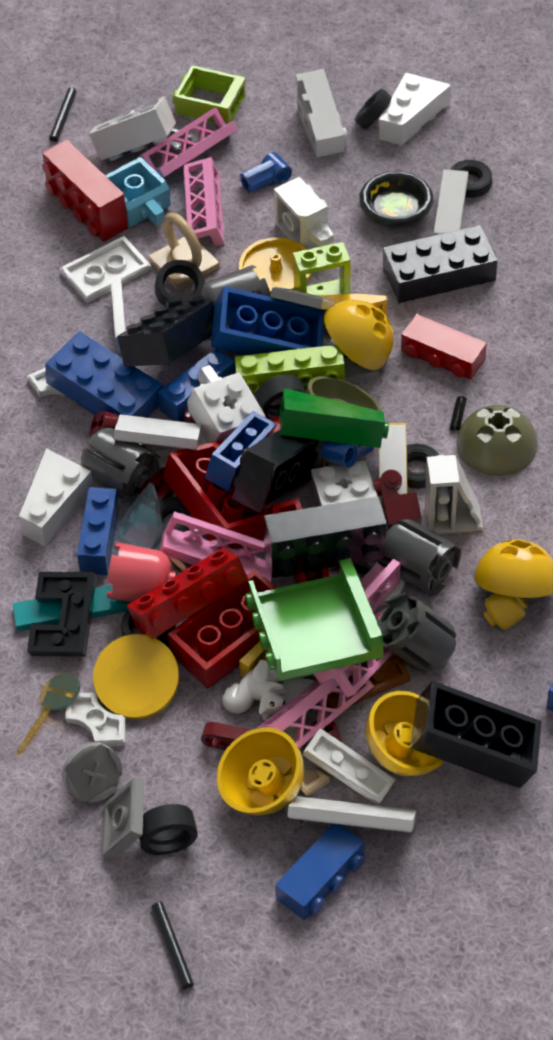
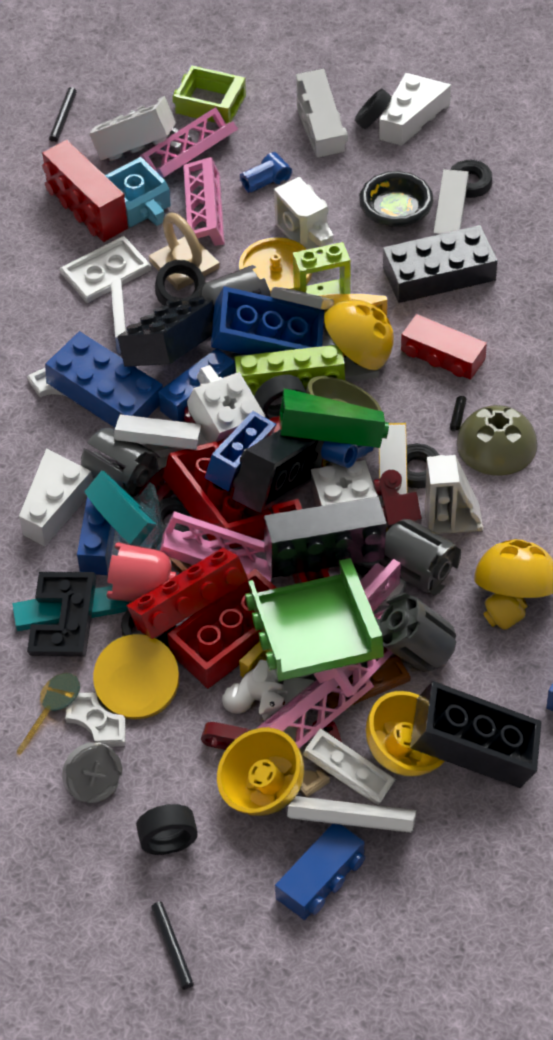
(103, 420): dark red beam -> none
(119, 509): none -> teal slope
(123, 819): light grey tile -> none

